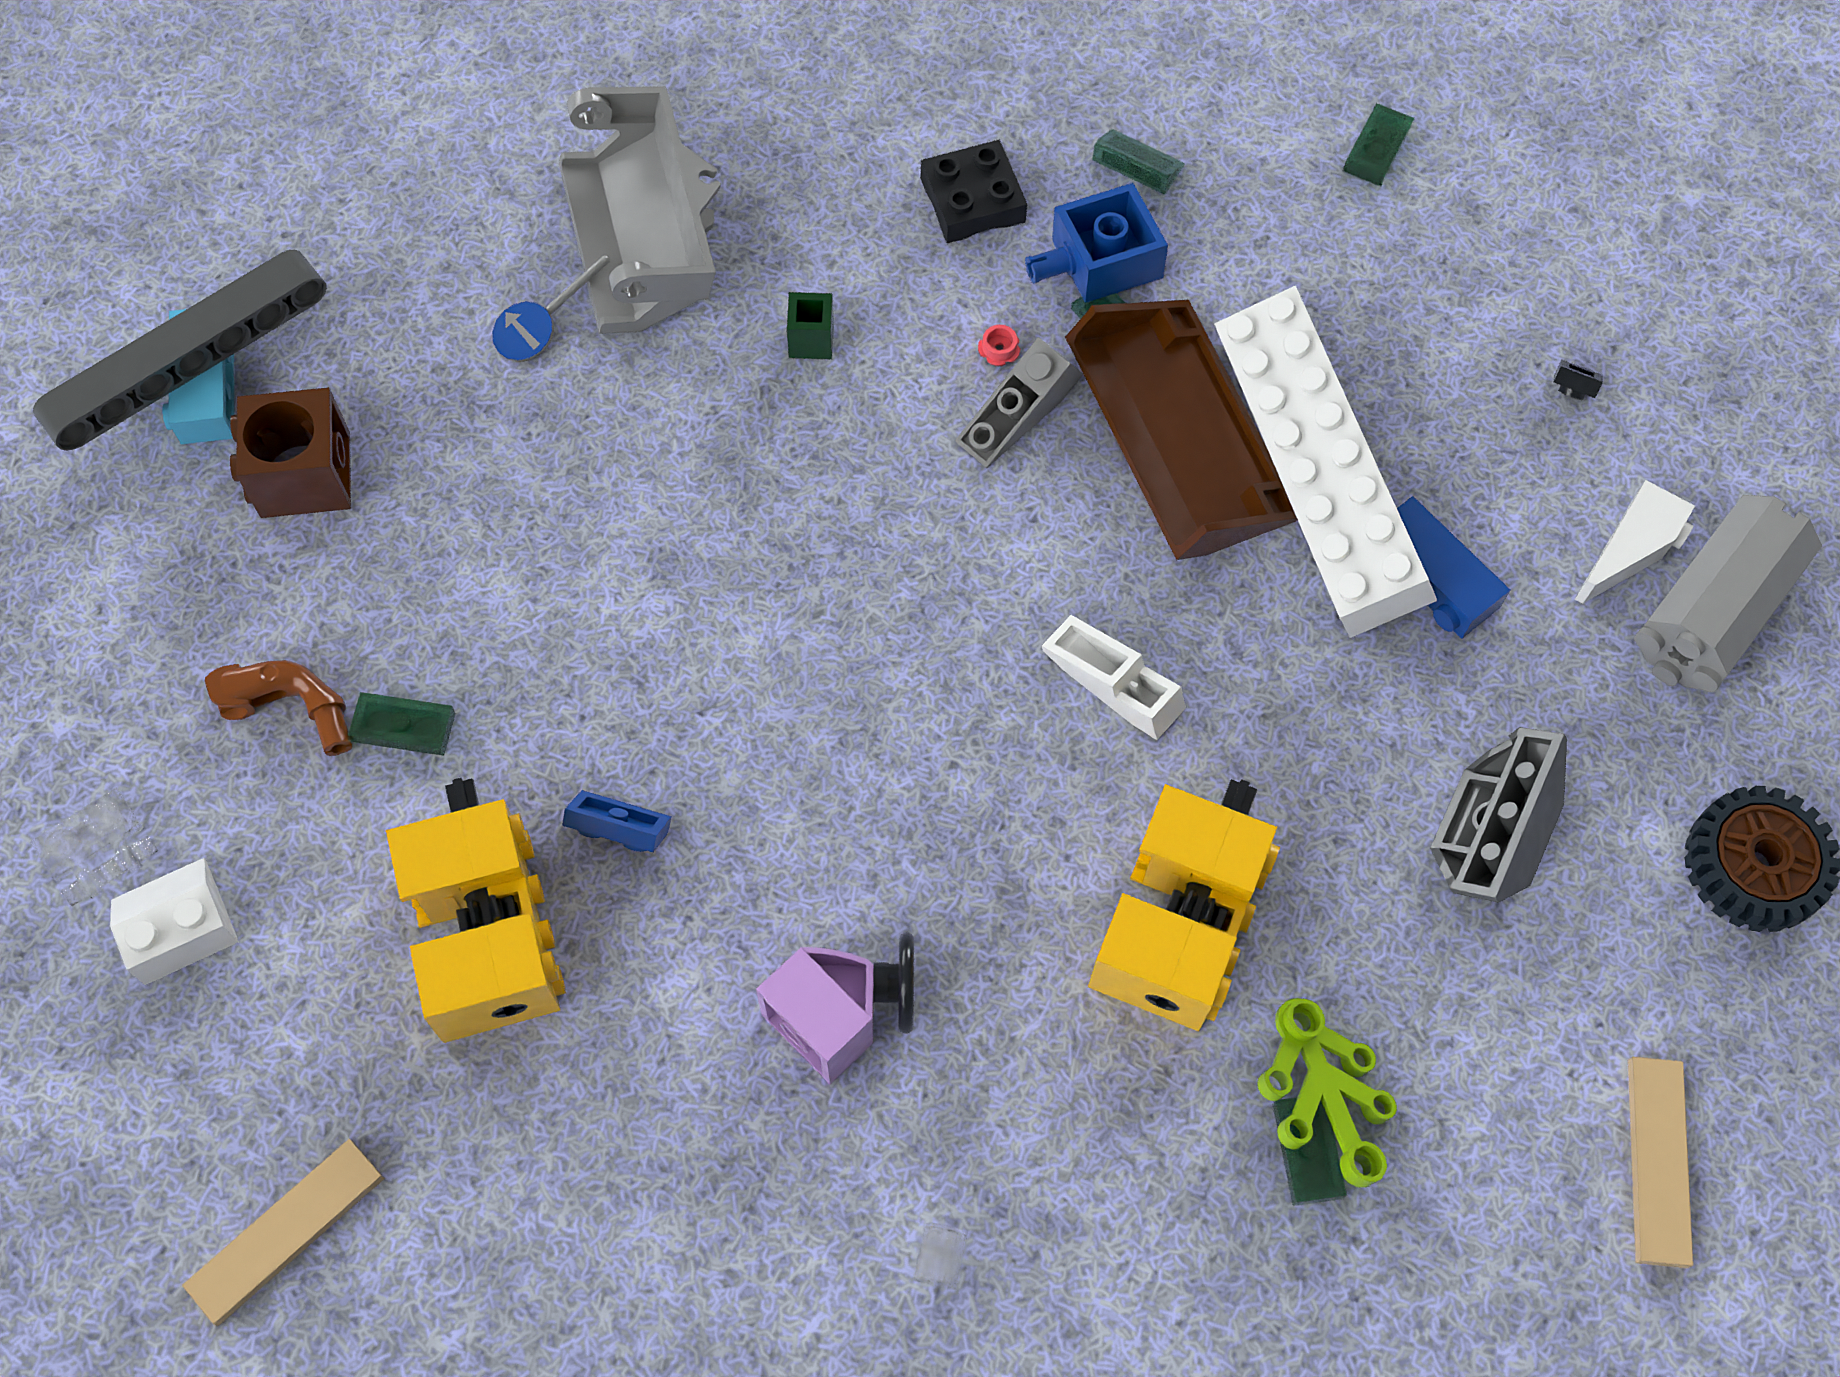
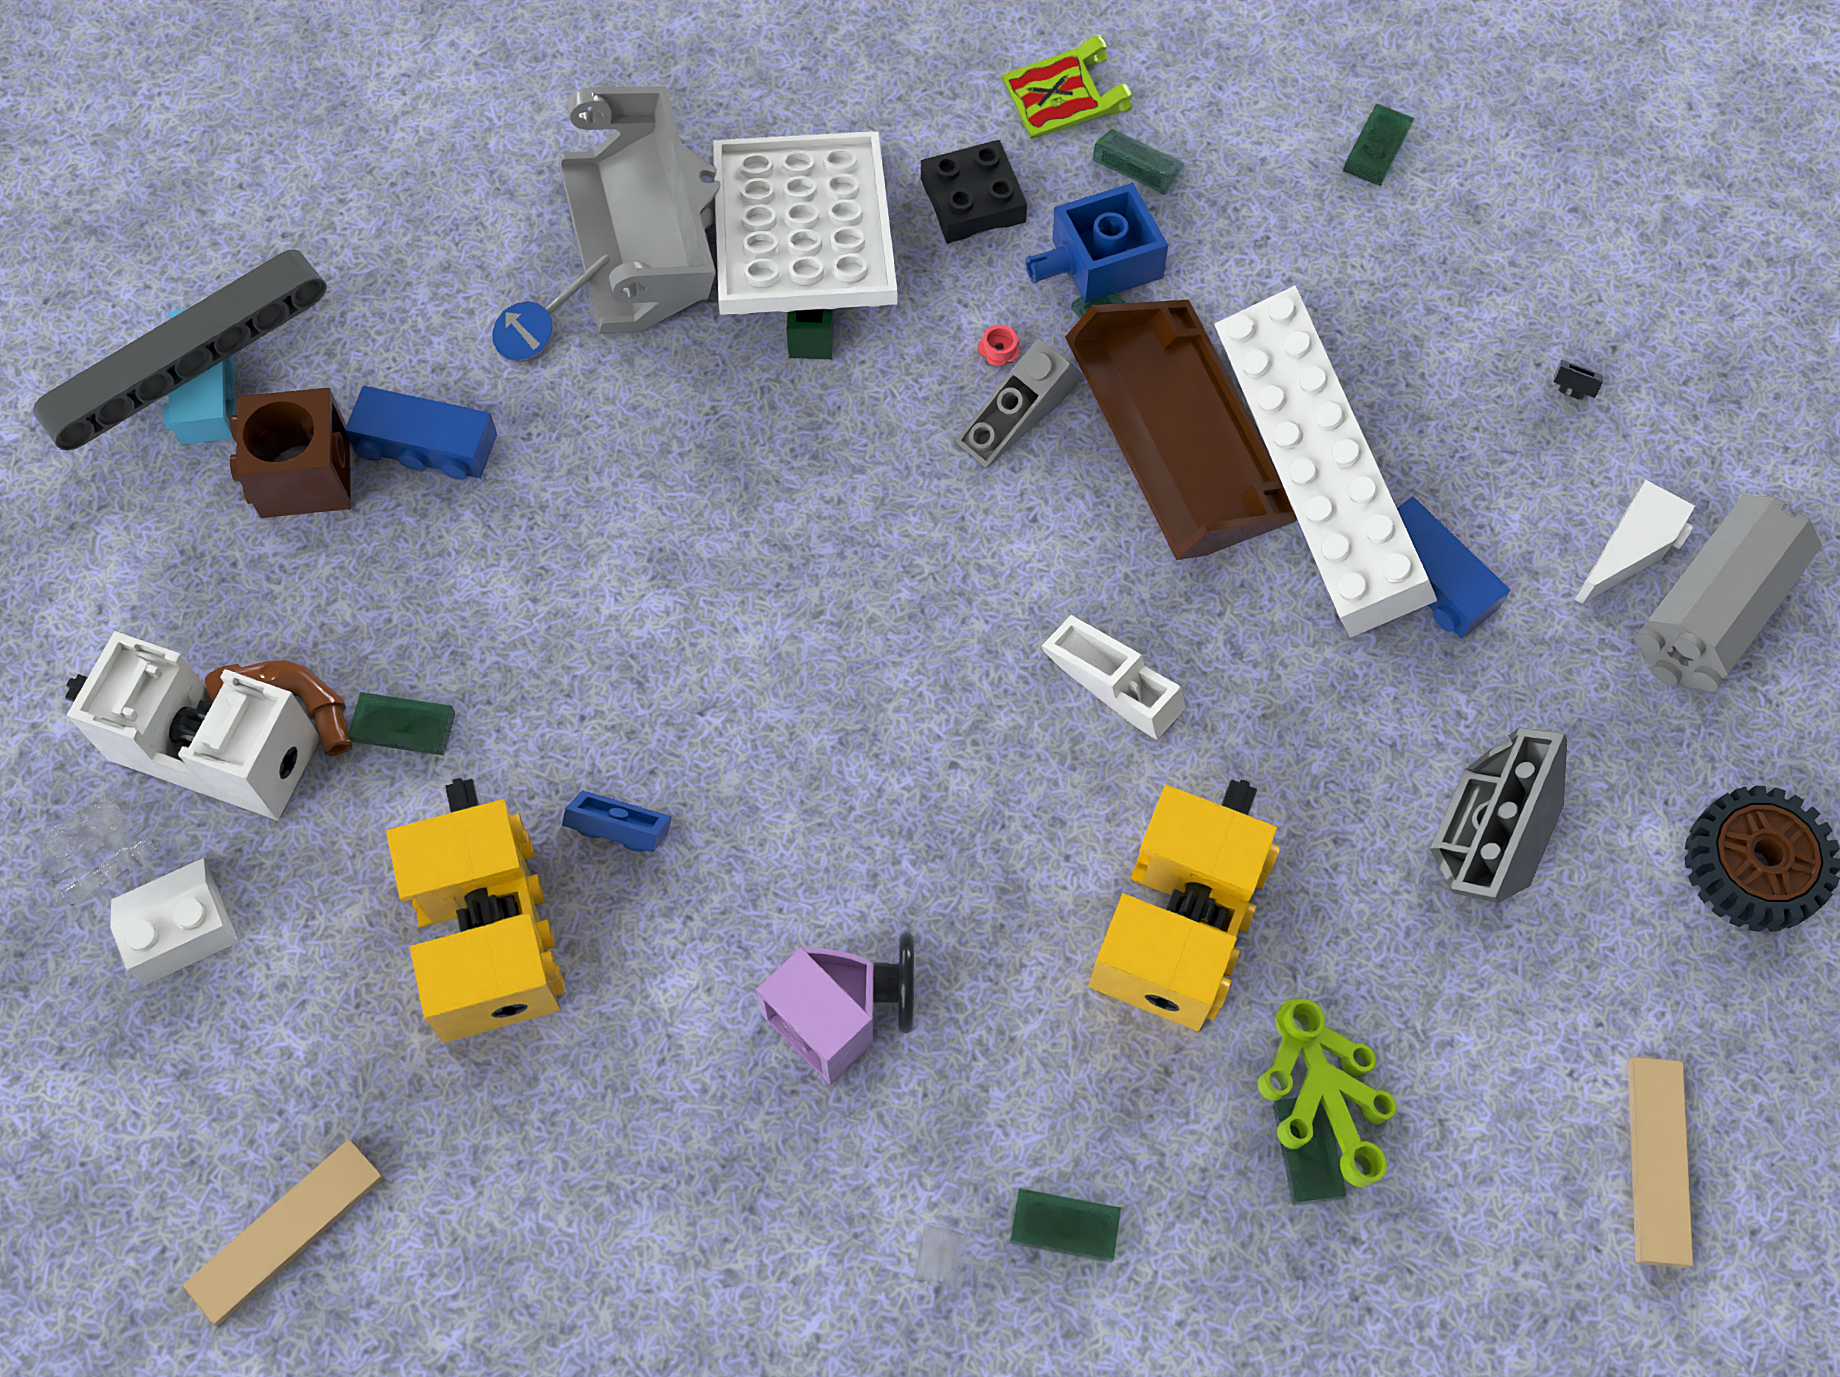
(157, 718): none -> white piece
(421, 433): none -> blue brick
(802, 223): none -> white plate
(1061, 91): none -> lime flag
(1065, 1225): none -> clear green plate

